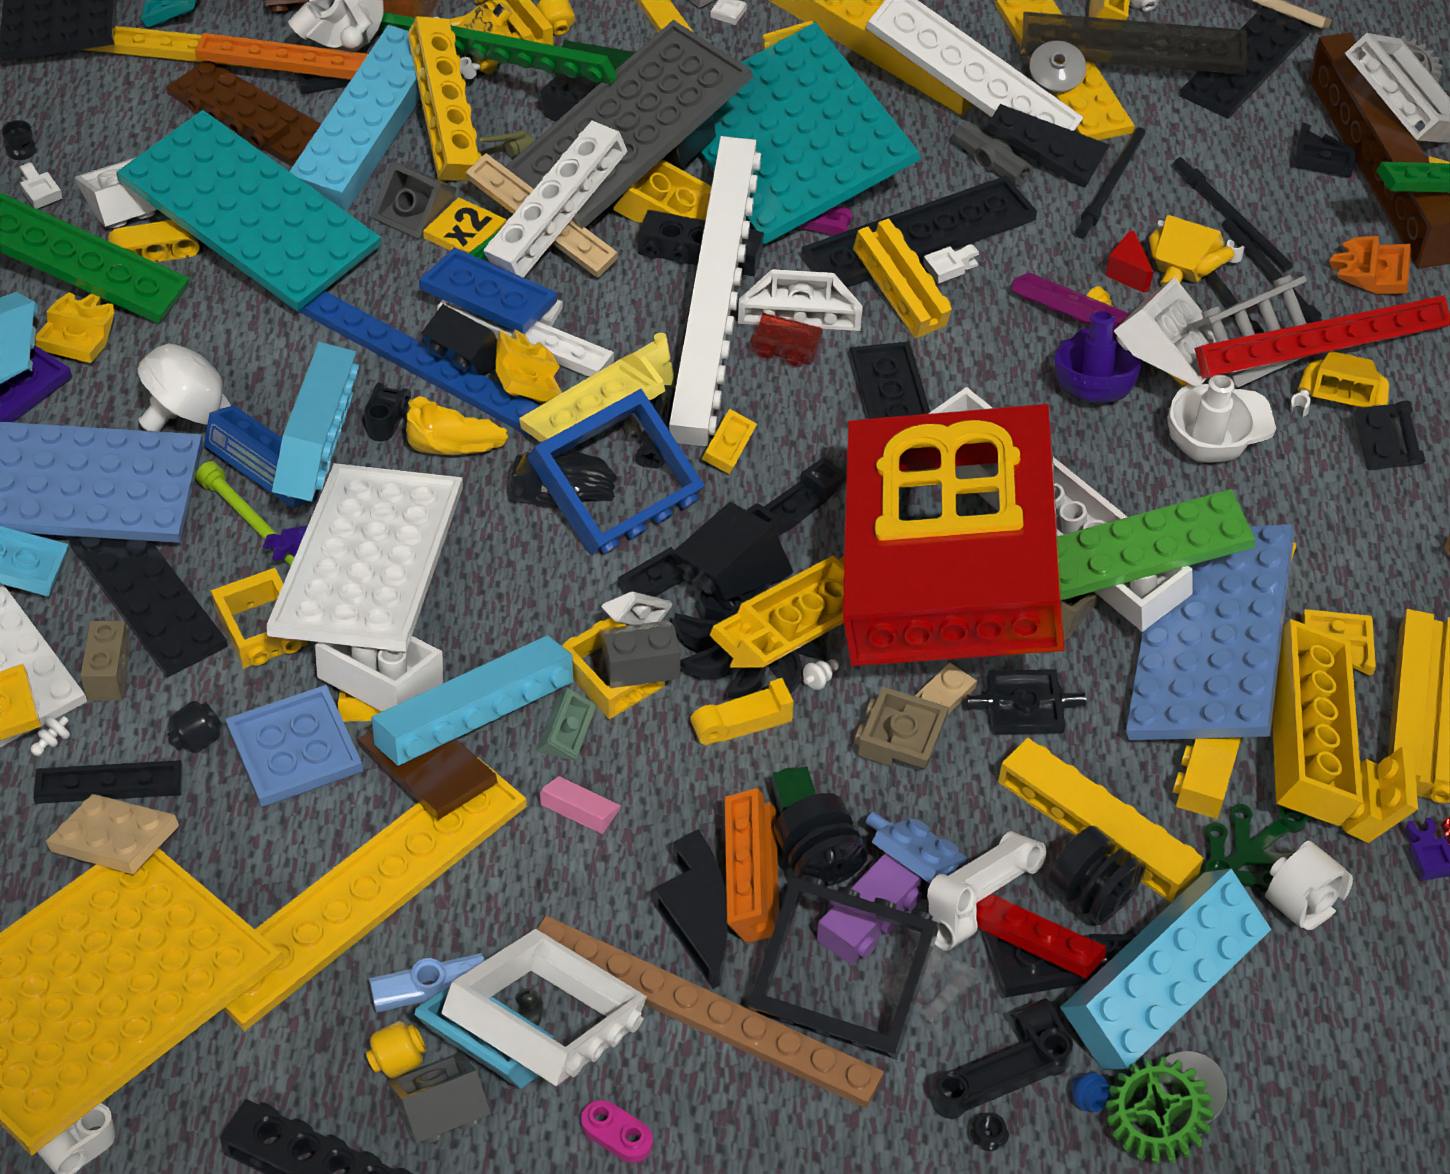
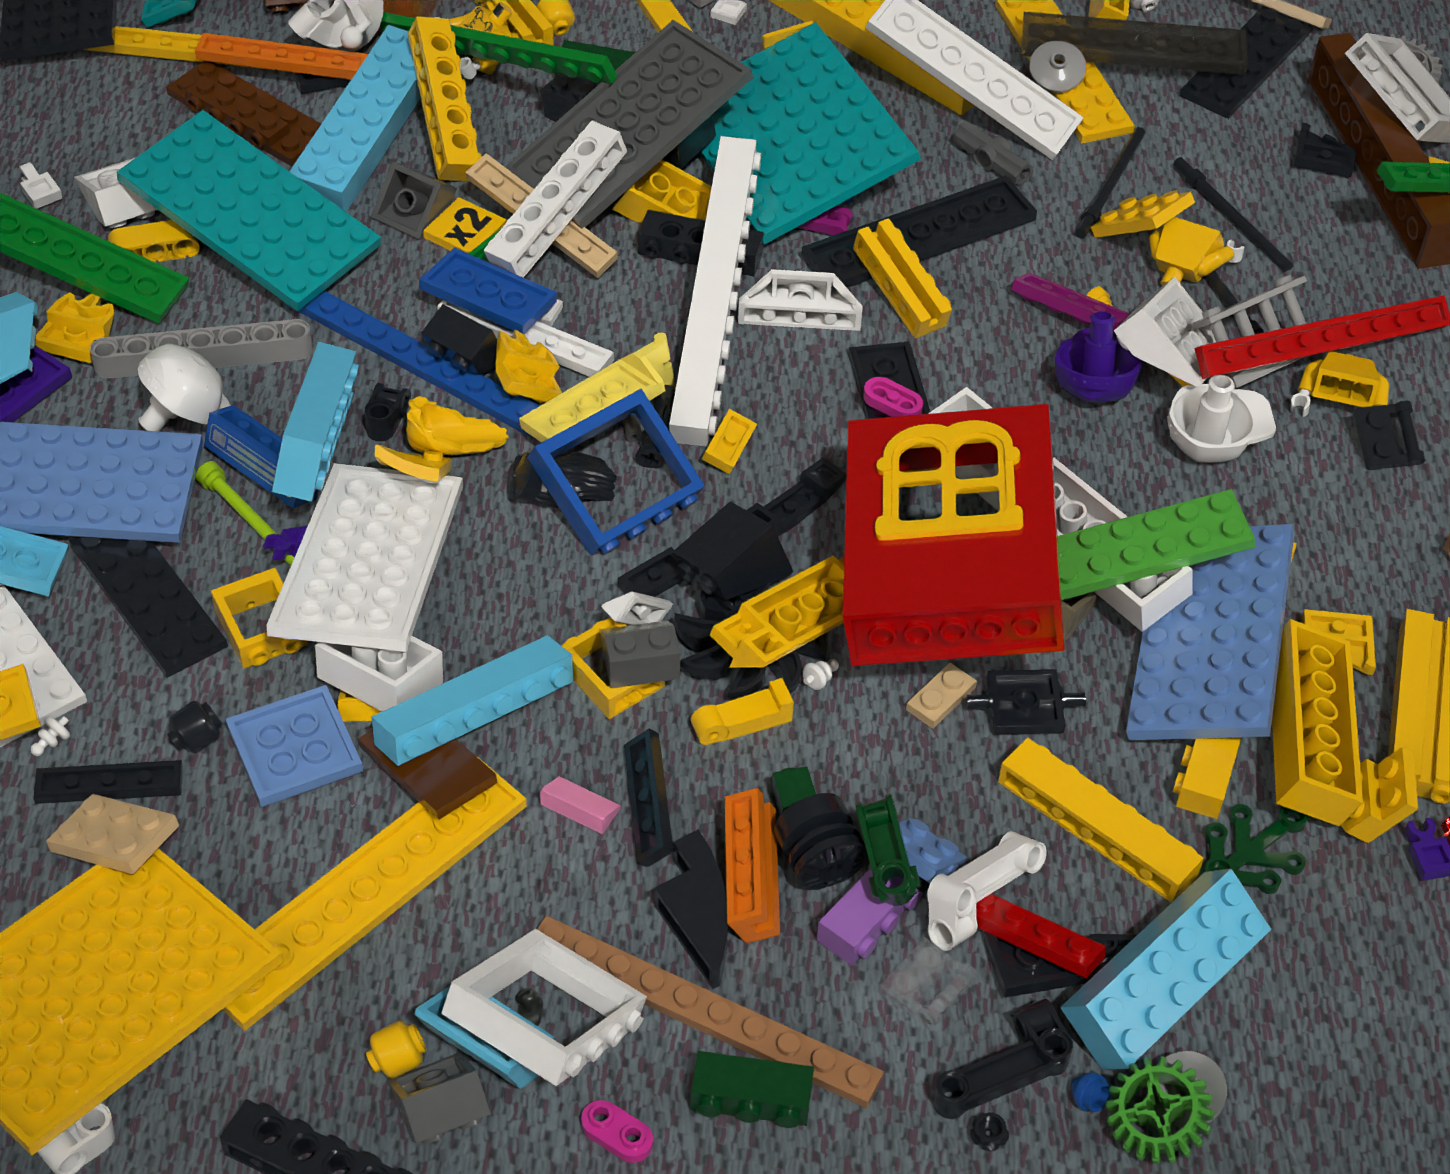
(18, 140): black wheel -> none
(105, 661): dark tan brick -> none
(218, 345): none -> light grey beam
(407, 986): light blue piece -> none
(429, 466): none -> yellow plate
(514, 146): olive plant -> none
(566, 725): sand green slope -> none
(648, 798): none -> black plate
(751, 1089): none -> dark green brick
(786, 339): clear red bracket -> none
(829, 1026): black window -> none
(887, 852): none -> dark green piece
(892, 397): none -> dark pink plate
(900, 728): dark tan plate -> none
(949, 264): white plate -> none
(1050, 144): black wing -> none
(1096, 874): black wheel -> none
(1129, 264): red slope -> none
(1142, 214): none -> yellow plate
(1308, 885): white brick -> none
(1310, 312): black bar -> none
(1374, 266): orange plate -> none

